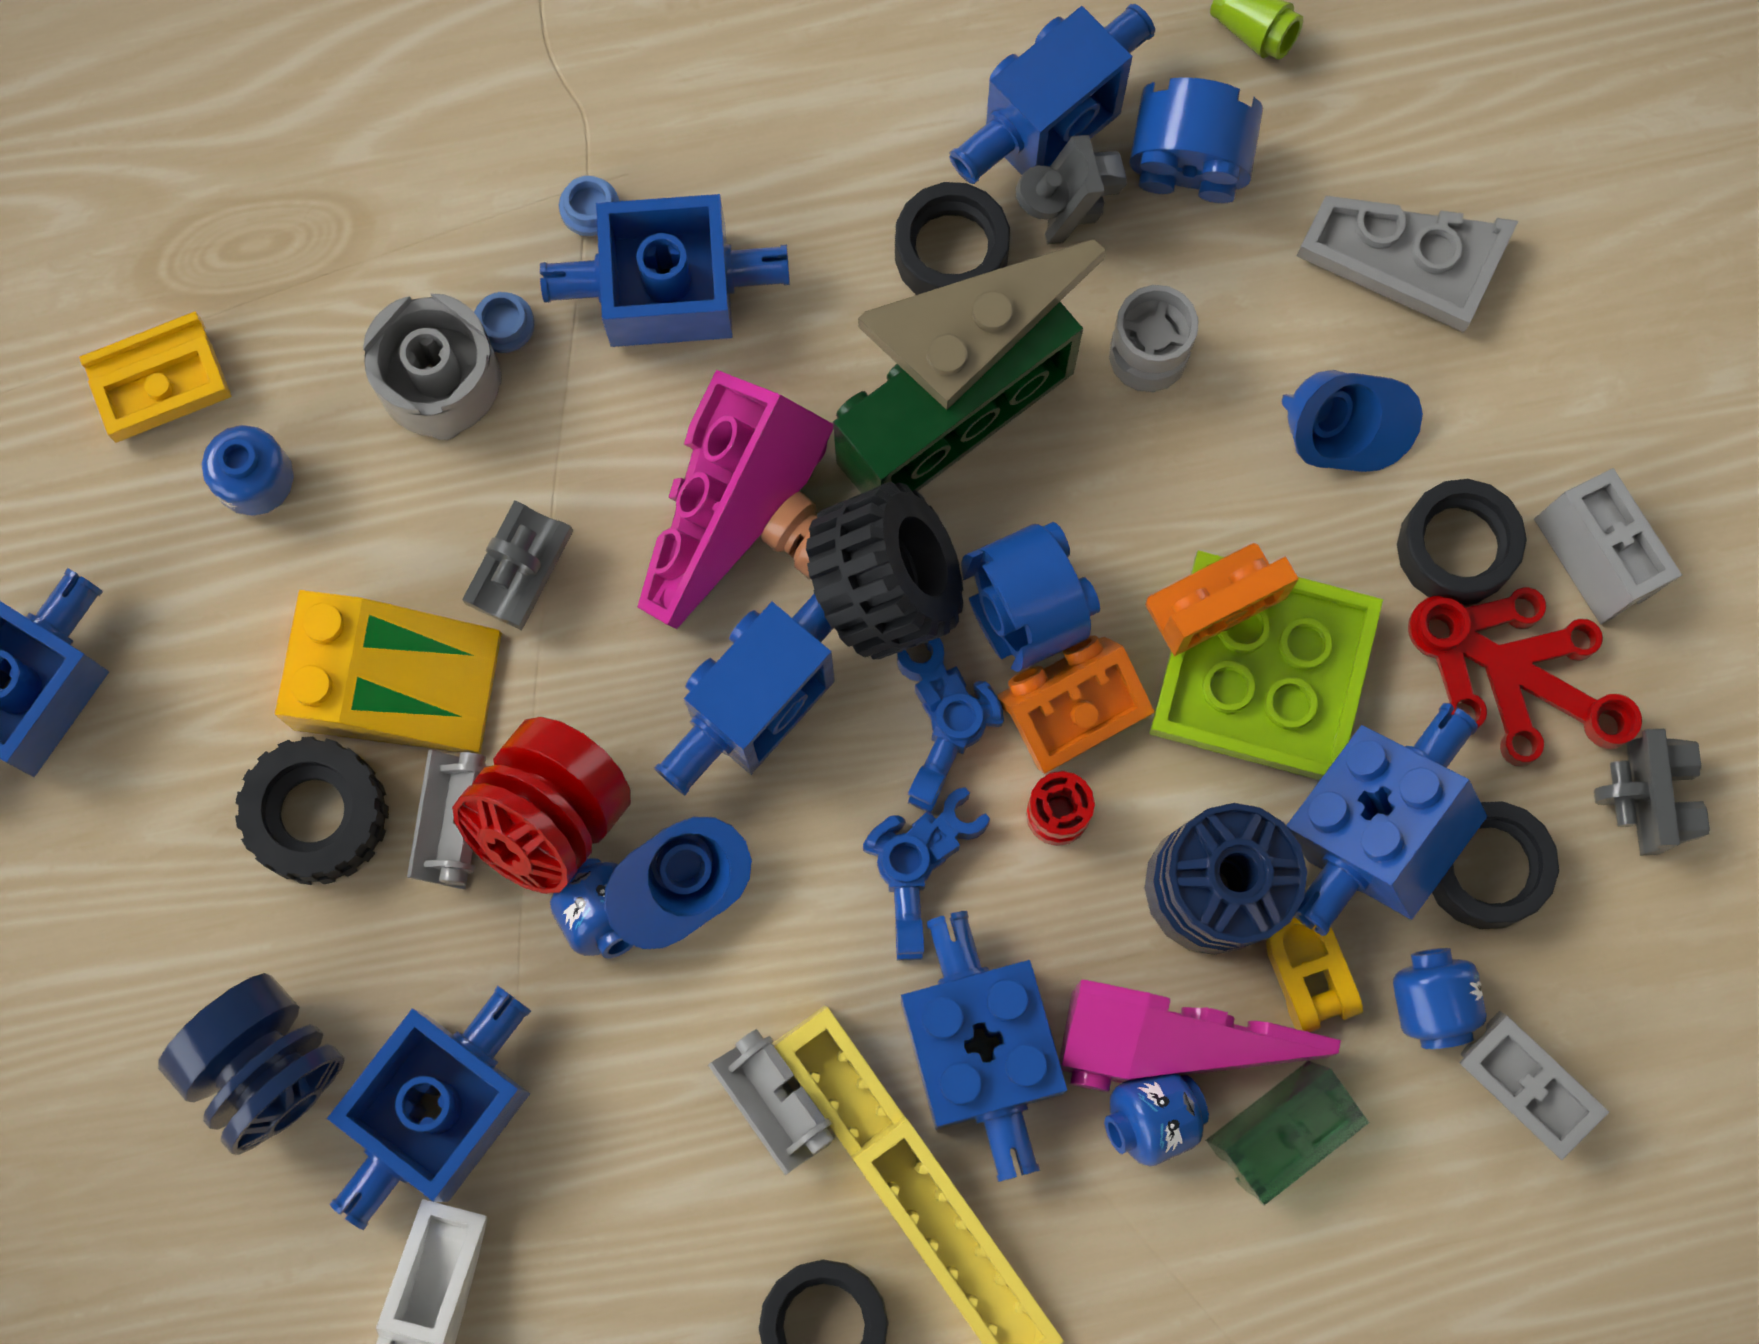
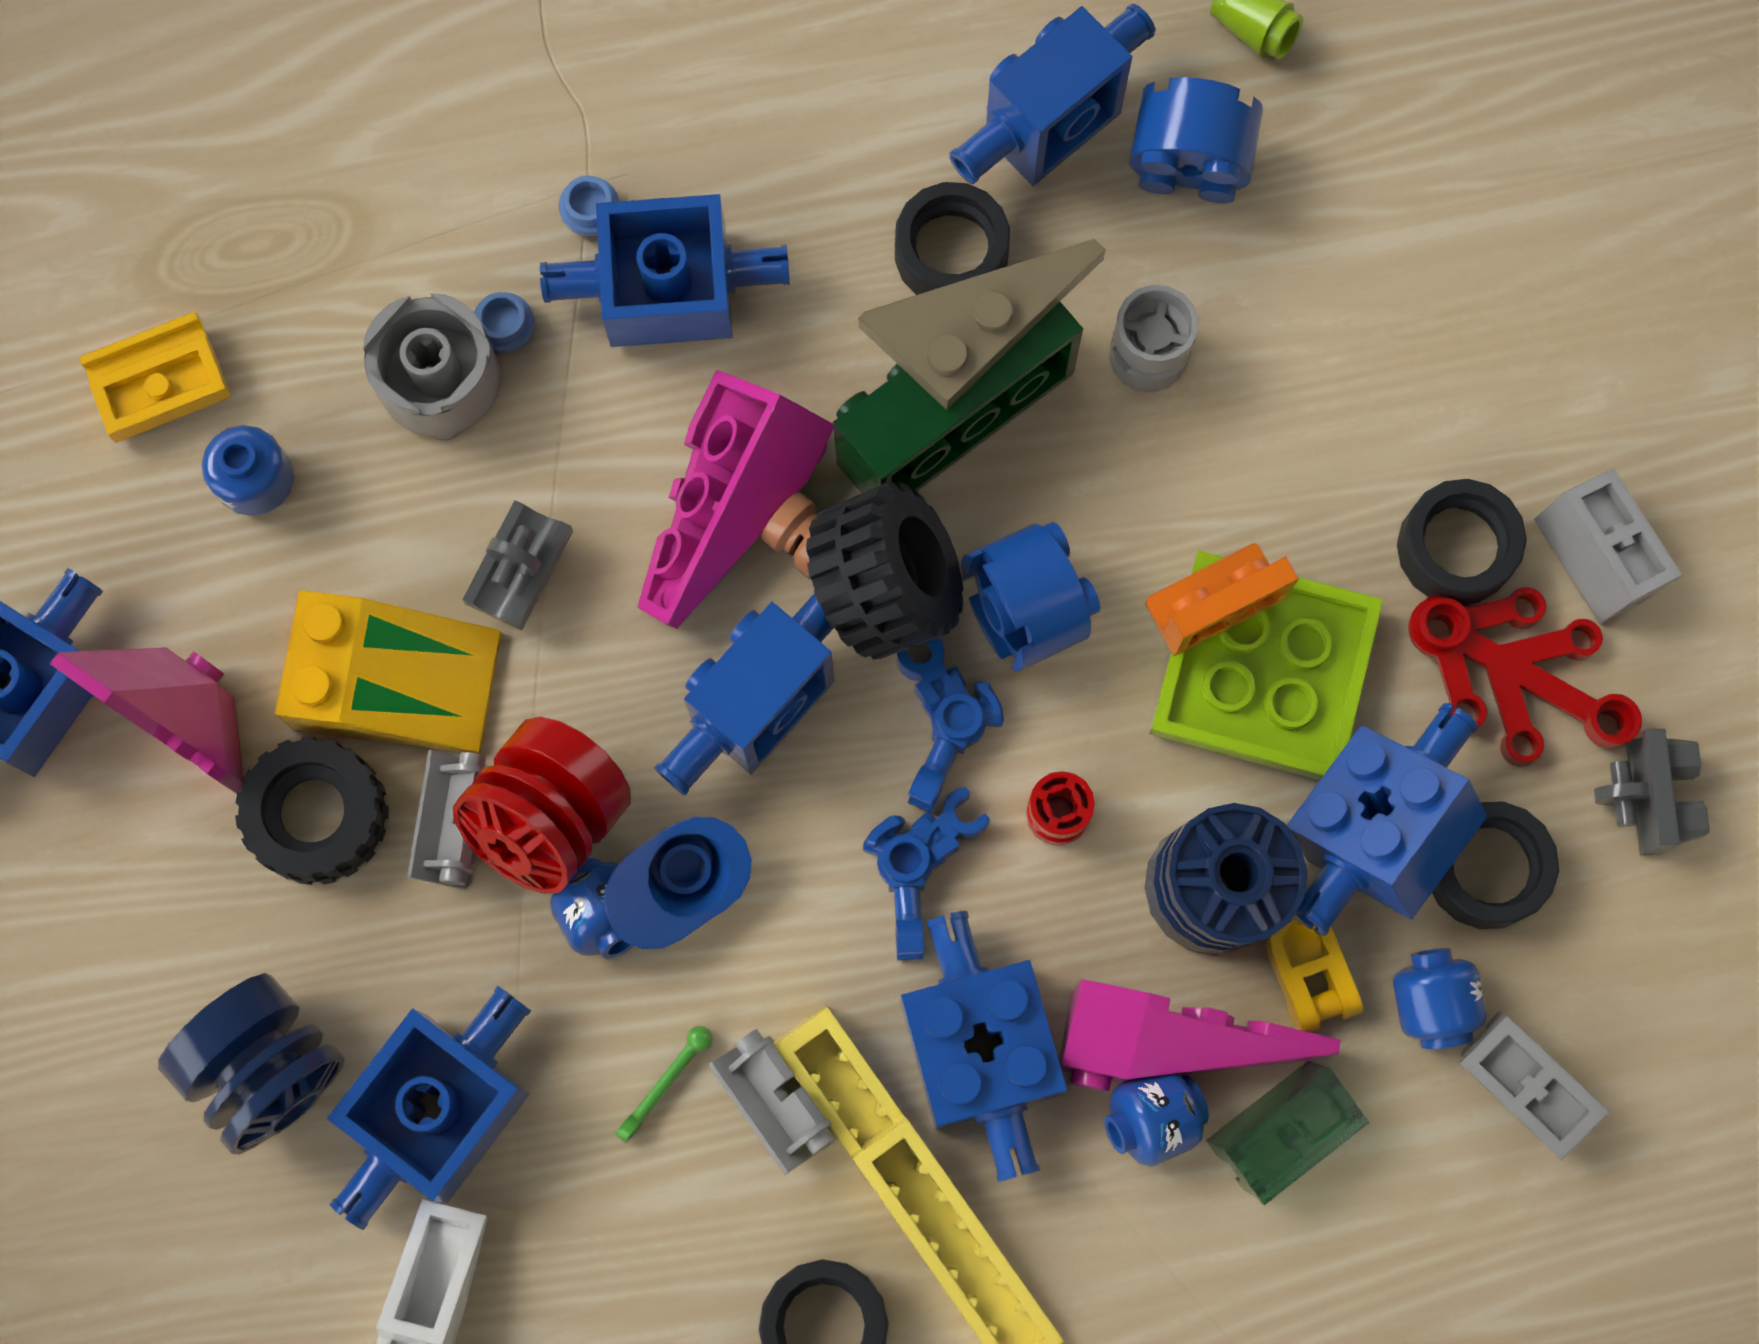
(167, 699): none -> dark pink wedge
(698, 1040): none -> bright green hinge
(1071, 187): dark grey hips -> none
(1075, 701): orange bracket -> none
(1353, 420): blue piece -> none
(1410, 257): light grey wing -> none

